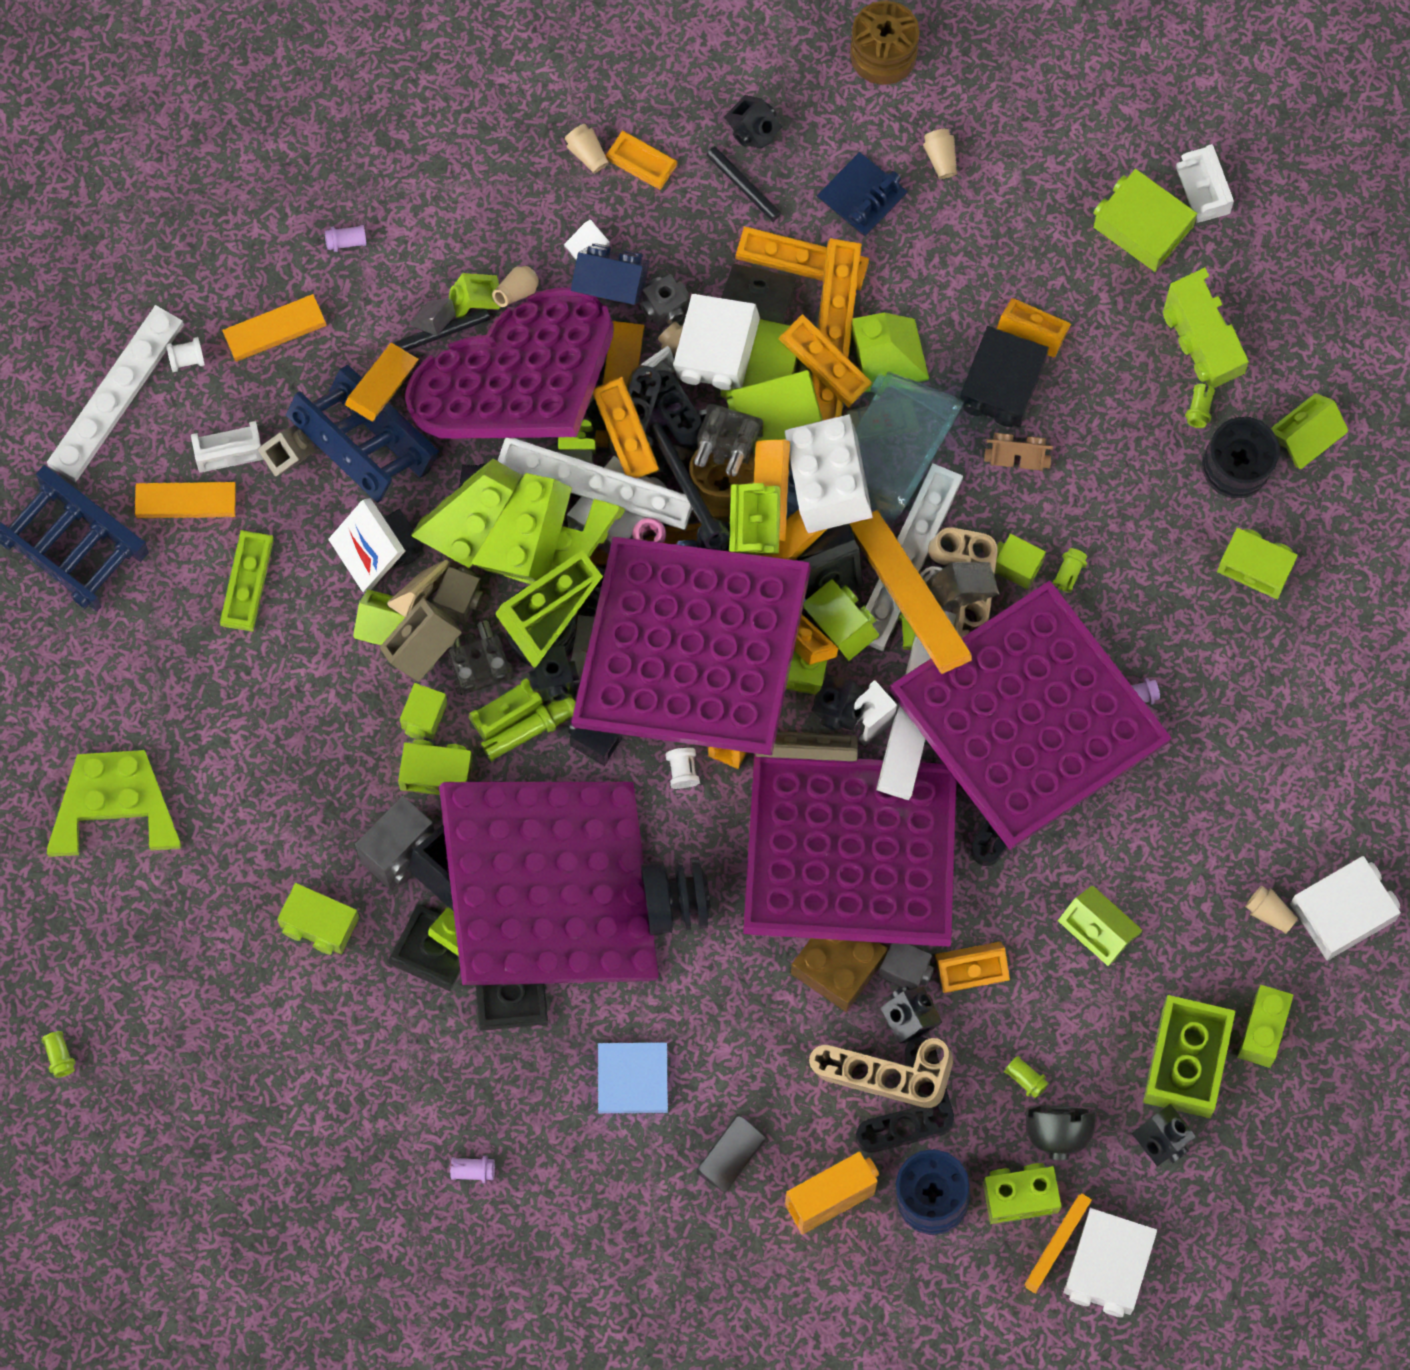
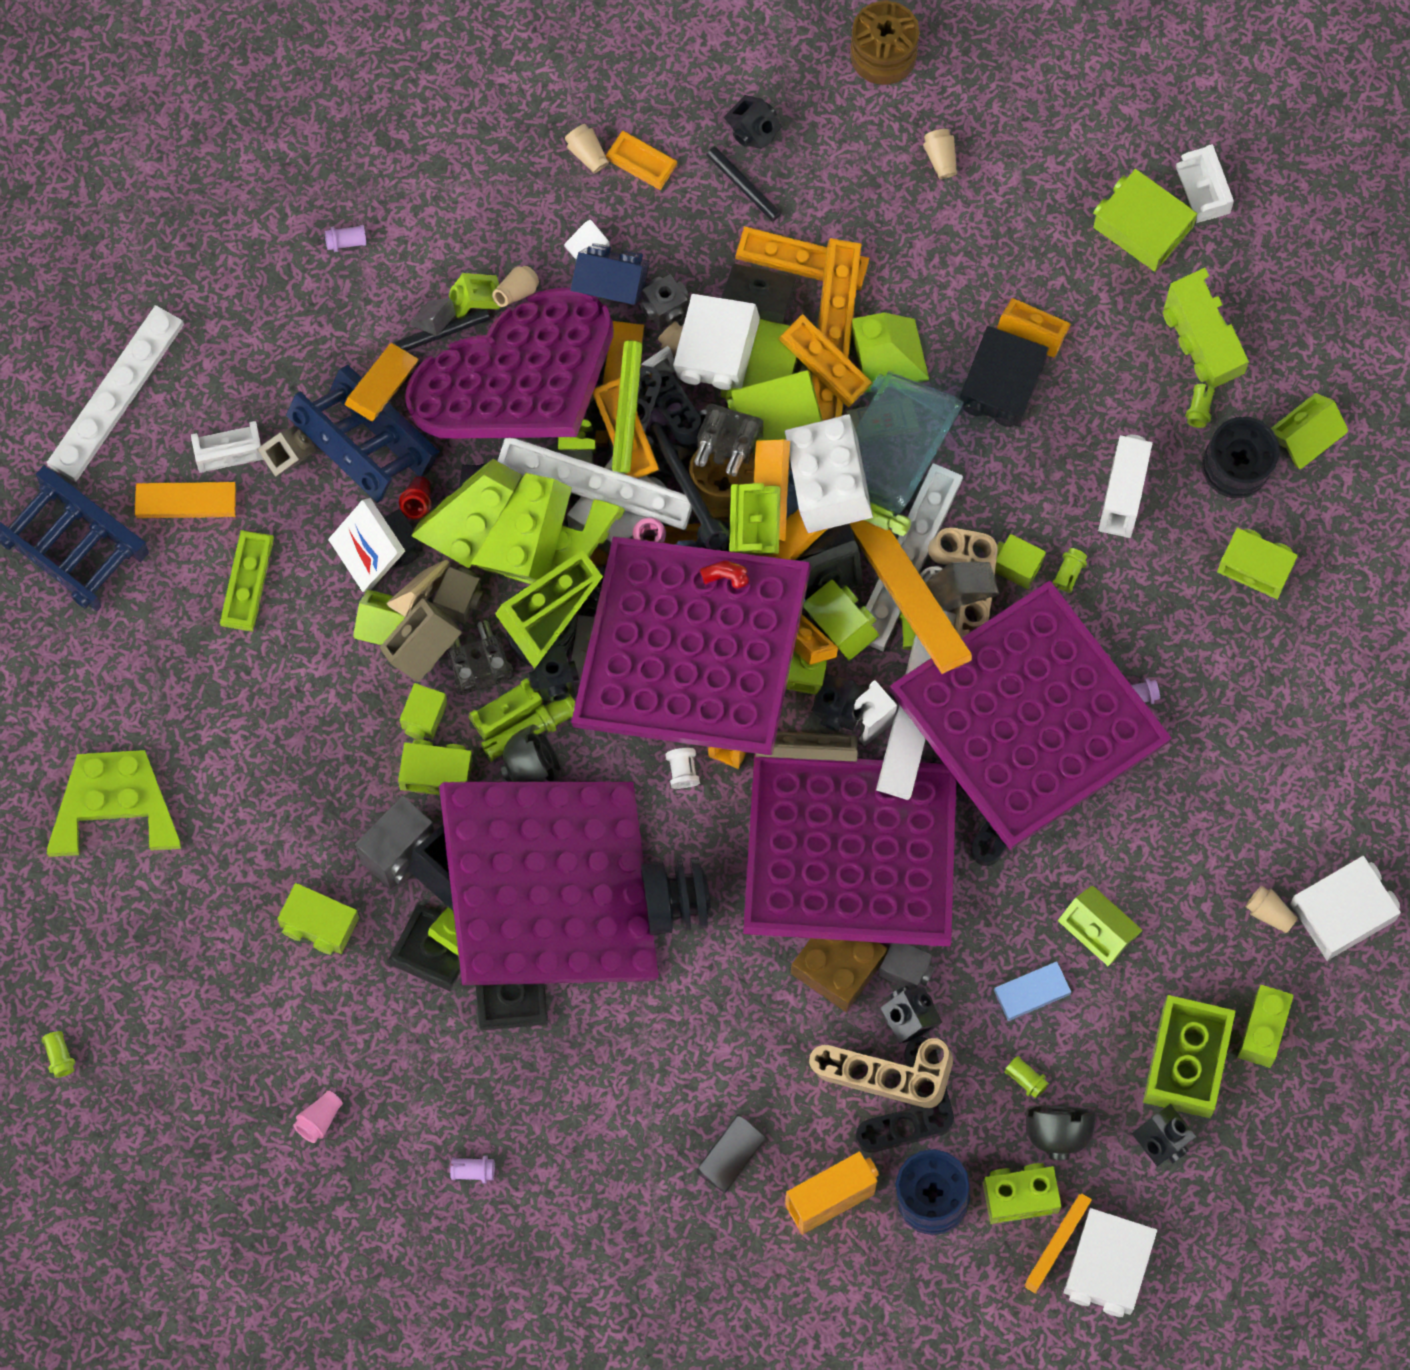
(185, 354): white bush -> none
(274, 328): light orange tile -> none
(316, 1118): none -> bright pink cone
(416, 498): none -> red cone
(529, 758): none -> pearl dark grey cylinder
(594, 744): black brick -> none
(627, 406): none -> lime axle
(632, 1078): light blue tile -> none
(726, 569): none -> red arm
(863, 193): dark blue hinge -> none
(886, 519): none -> lime axle
(972, 967): light orange slope -> none
(1005, 449): medium nougat hinge -> none
(1032, 991): none -> light blue tile
(1125, 485): none -> white brick

